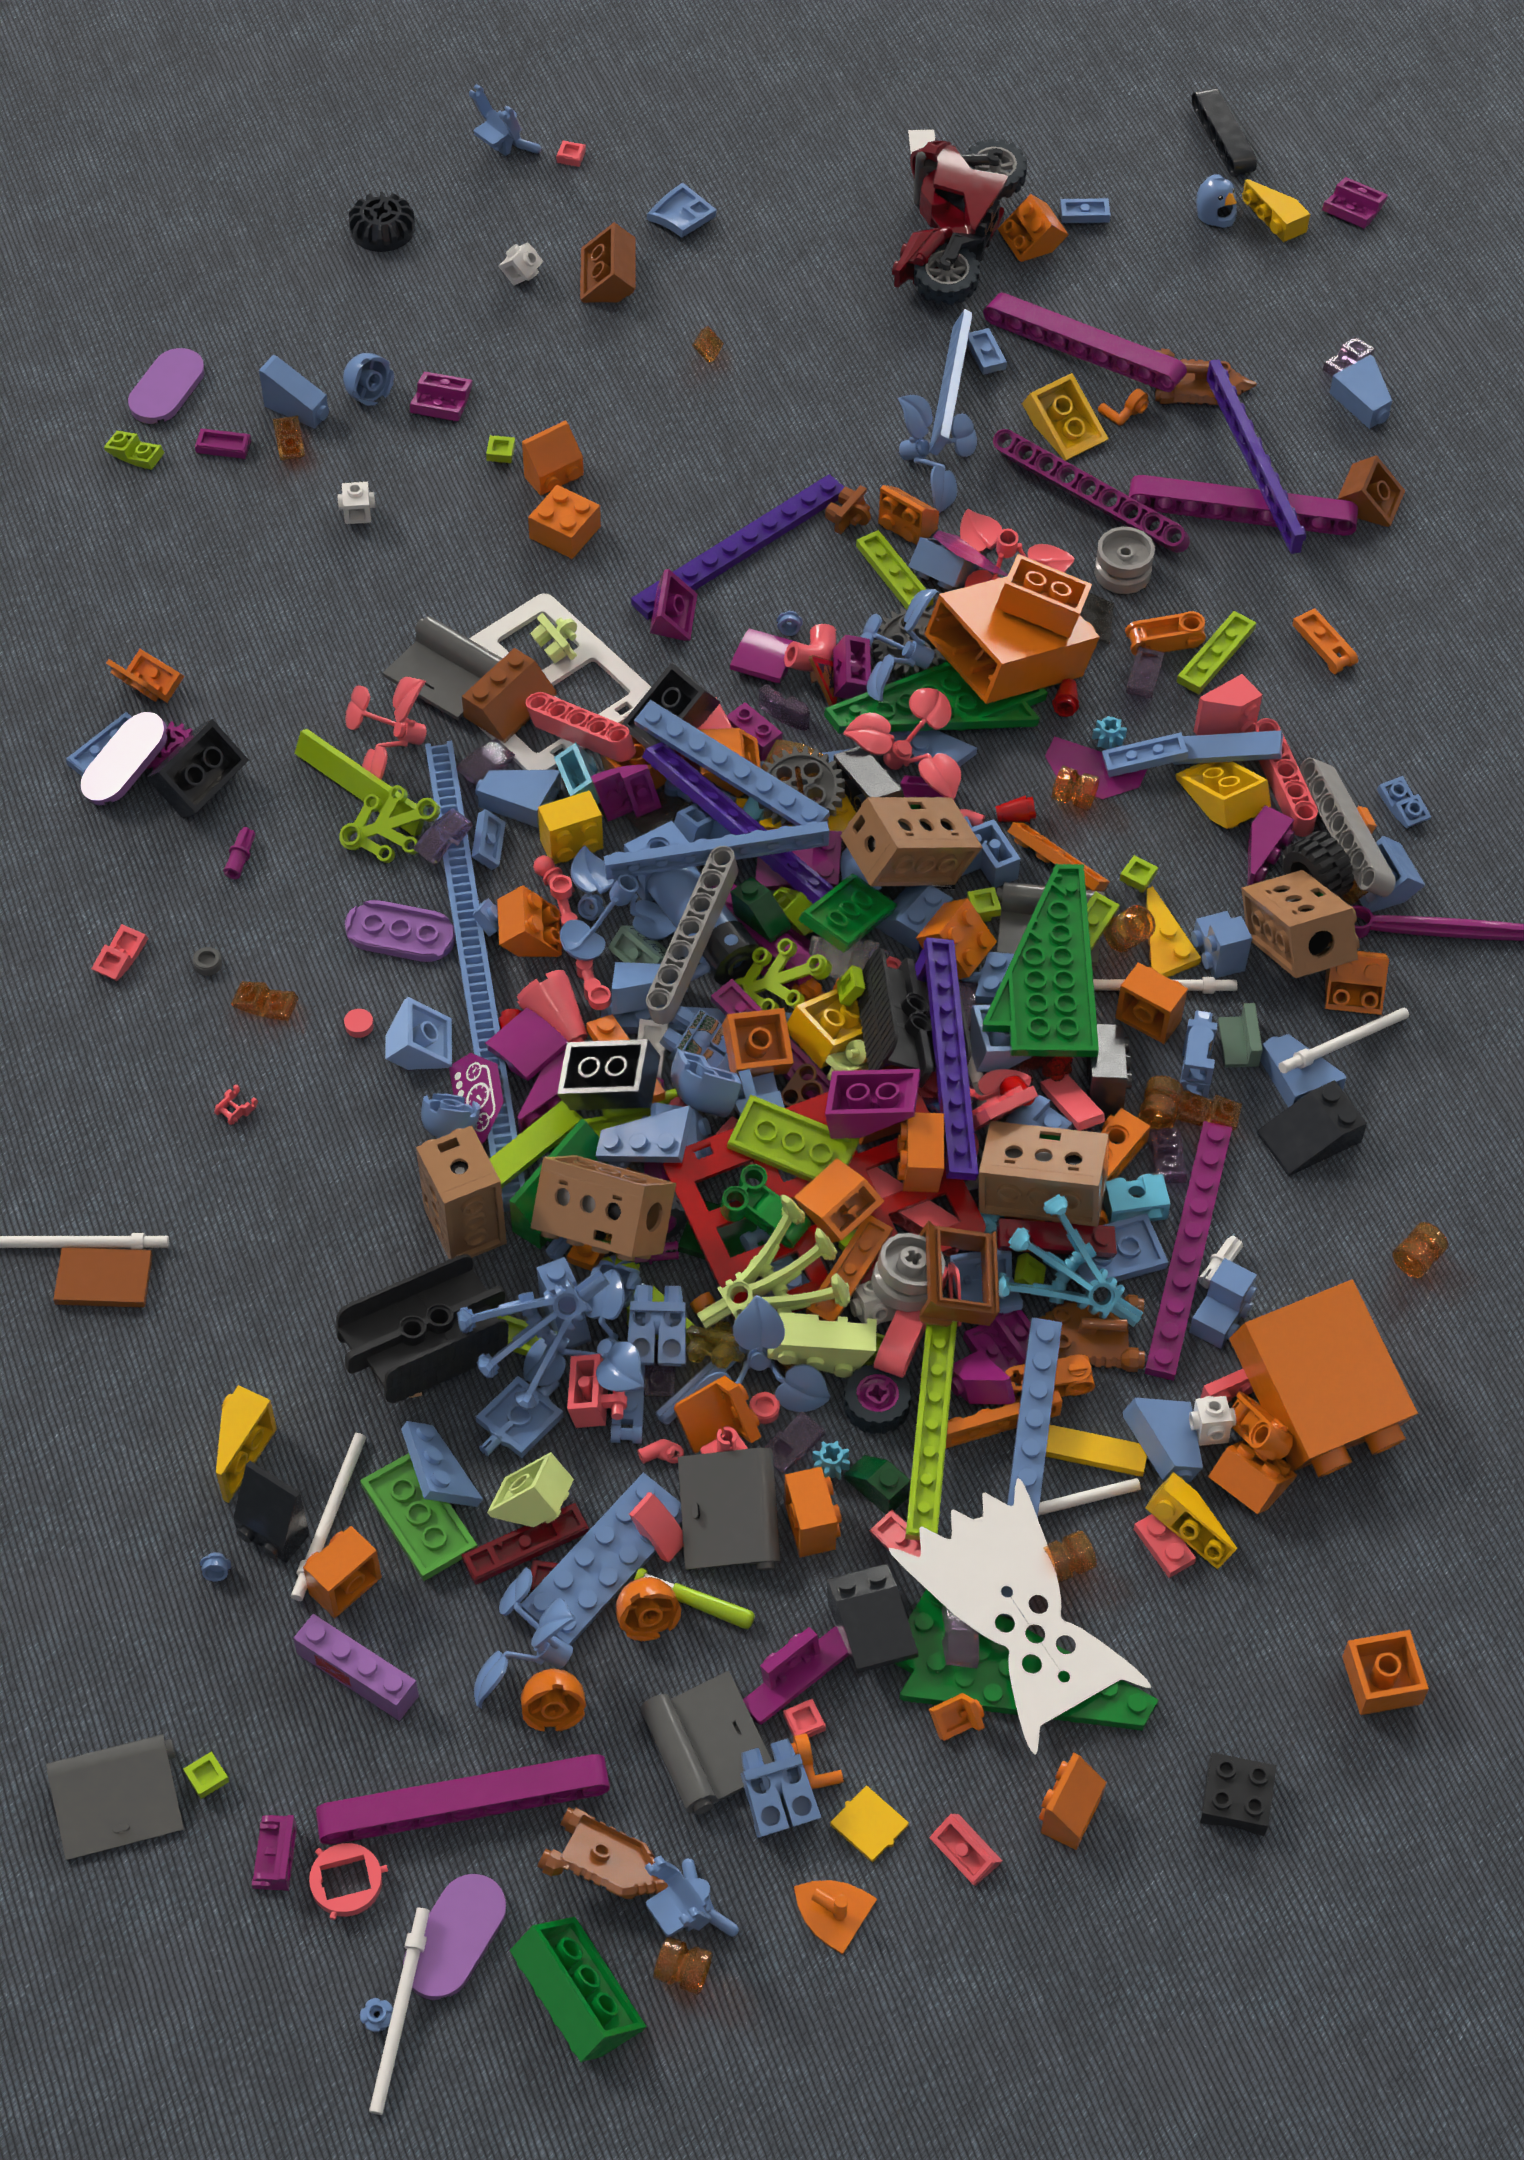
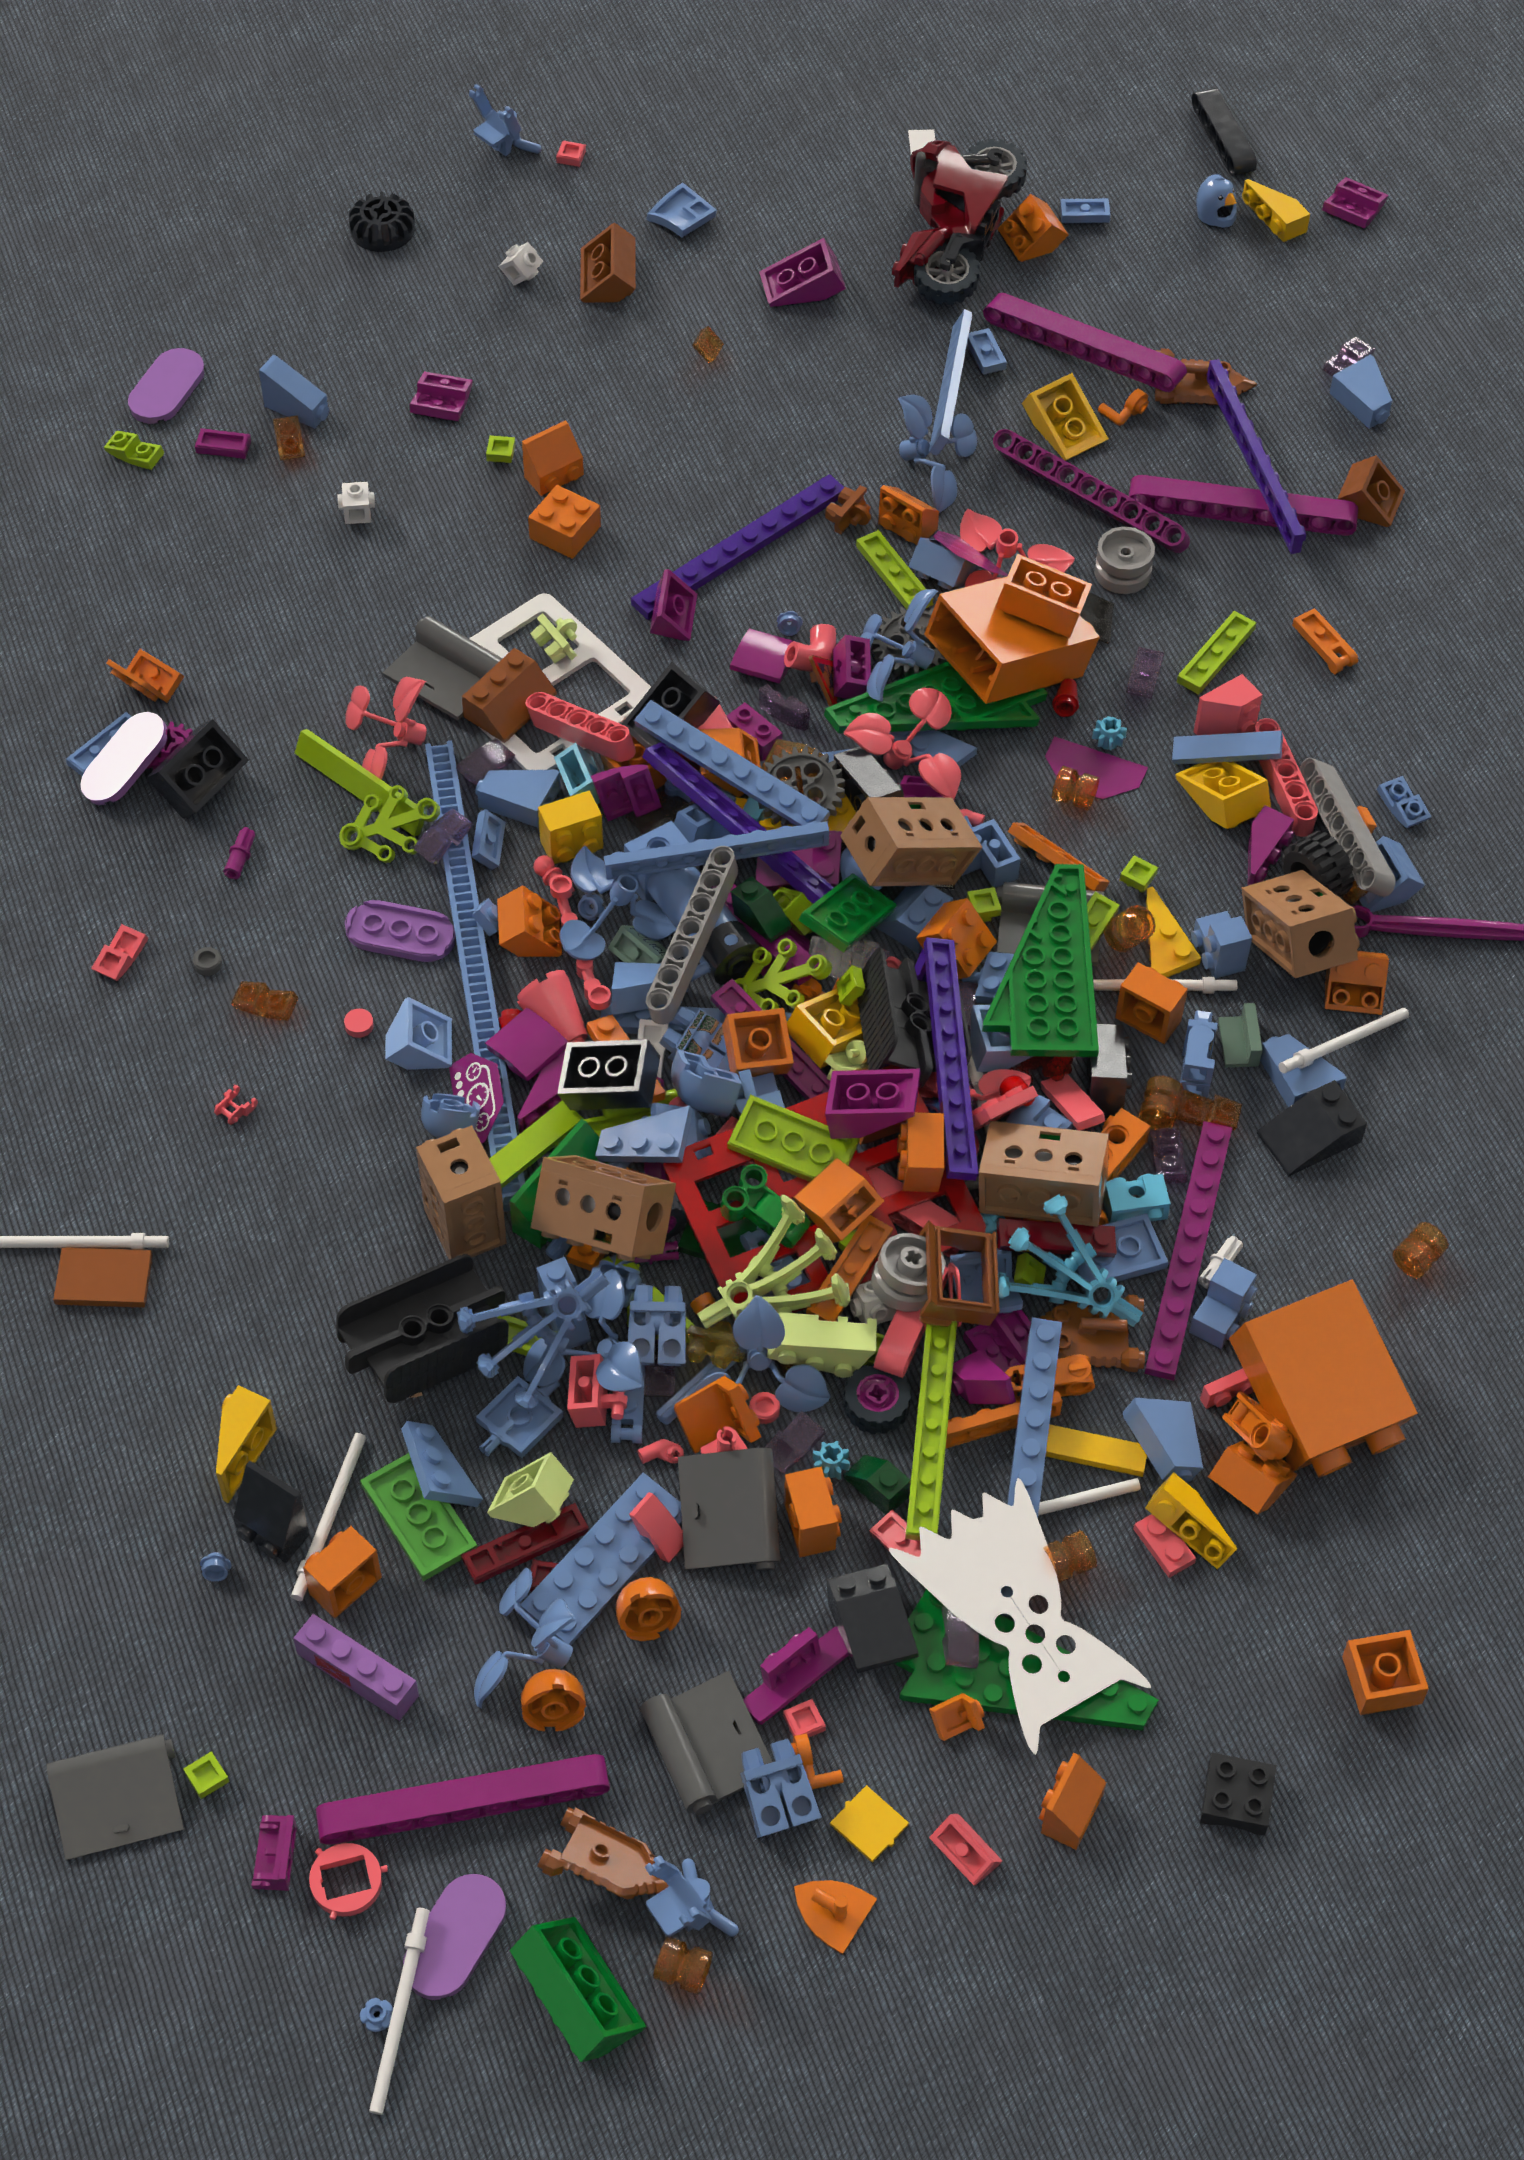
(368, 378): medium blue cylinder -> none
(711, 1605): lime piece -> none
(798, 1087): reddish brown piece -> none
(803, 276): none -> magenta slope
(1016, 810): red cone -> none
(1145, 754): medium blue plate -> none
(1167, 632): orange piece -> none
(1212, 1420): white brick -> none

